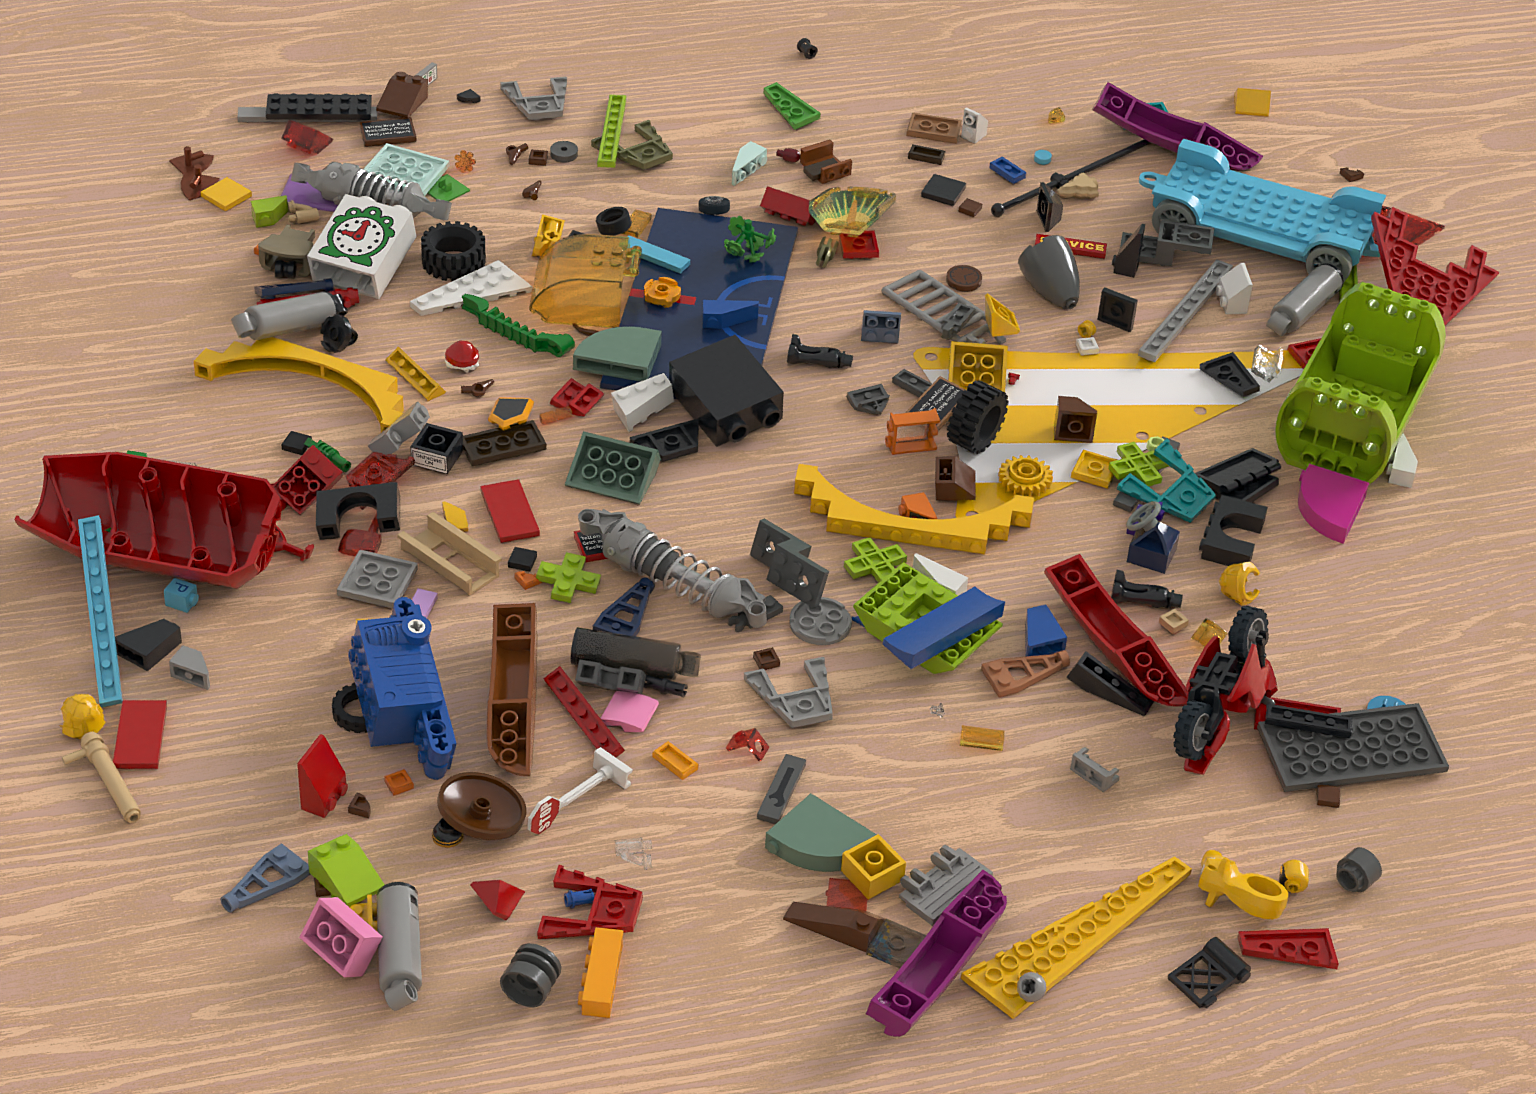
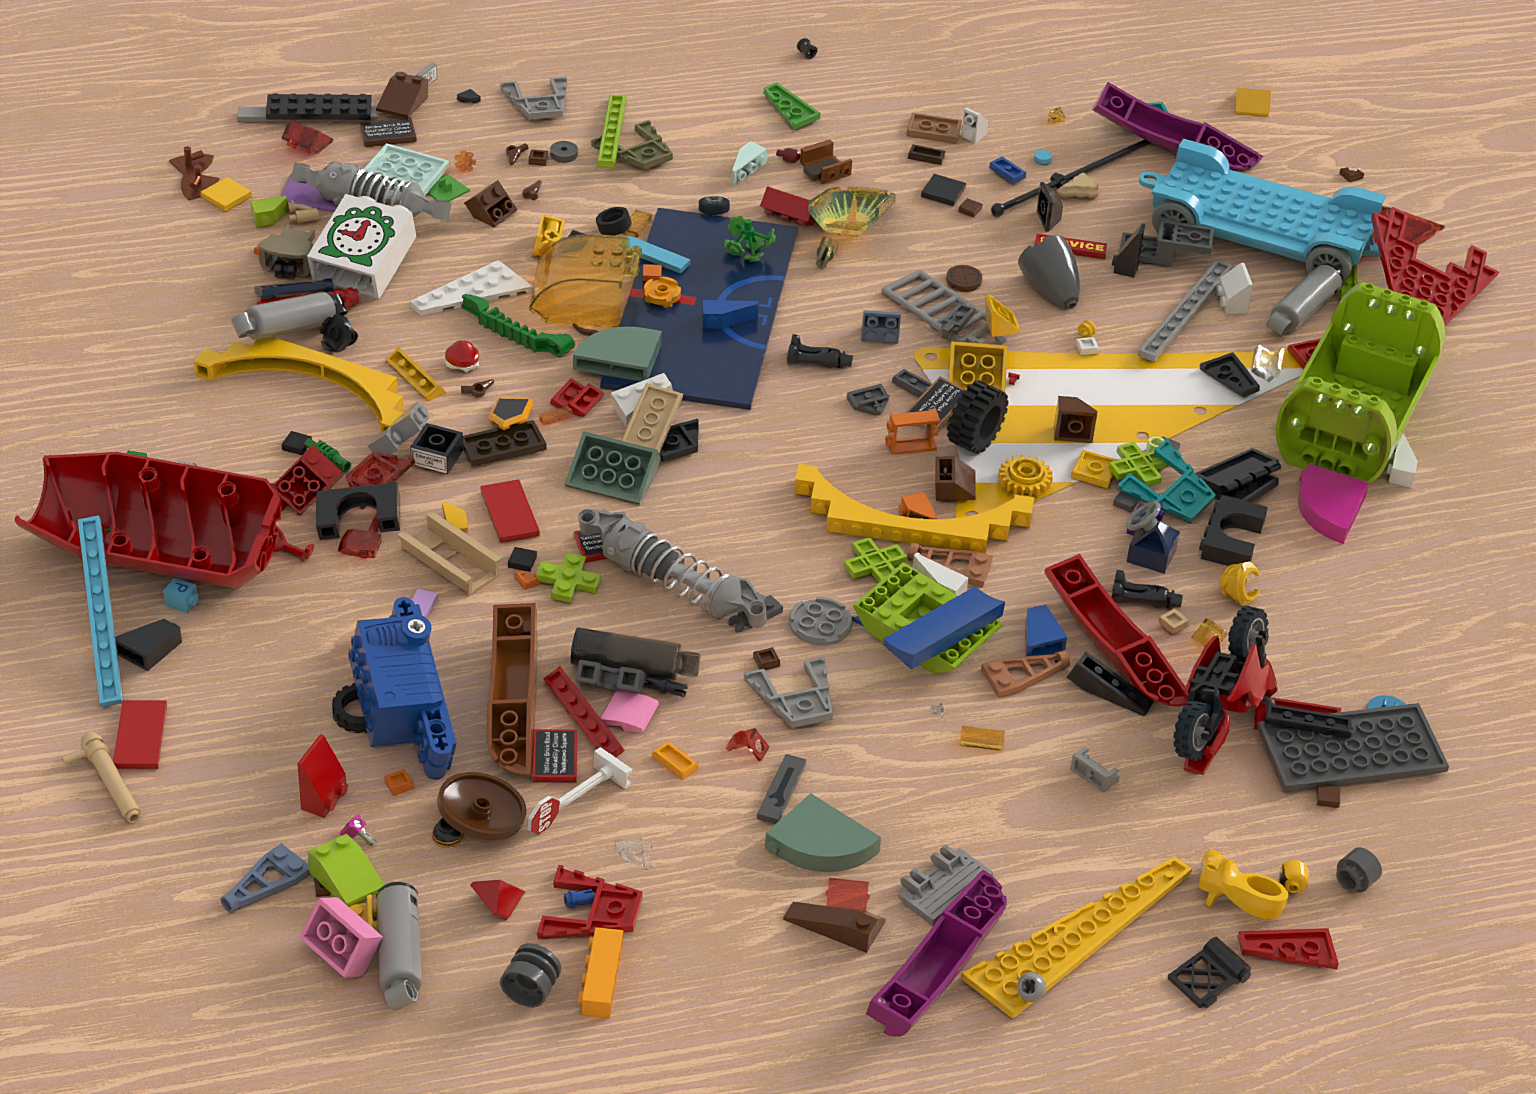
(81, 716): yellow helmet -> none
(190, 667): light grey slope -> none
(355, 827): none -> dark pink piece
(359, 806): reddish brown tile -> none
(377, 578): light grey plate -> none
(452, 238): black tyre -> none
(491, 204): none -> reddish brown slope
(555, 755): none -> black tile
(608, 623): dark blue plate -> none
(651, 272): none -> orange tile
(652, 417): none -> tan tile
(726, 390): black brick -> none
(789, 563): dark grey bracket -> none
(859, 247): red plate -> none
(873, 866): yellow brick -> none
(894, 943): clear smoke tile -> none
(978, 562): none -> nougat plate
(1117, 309): black tile -> none

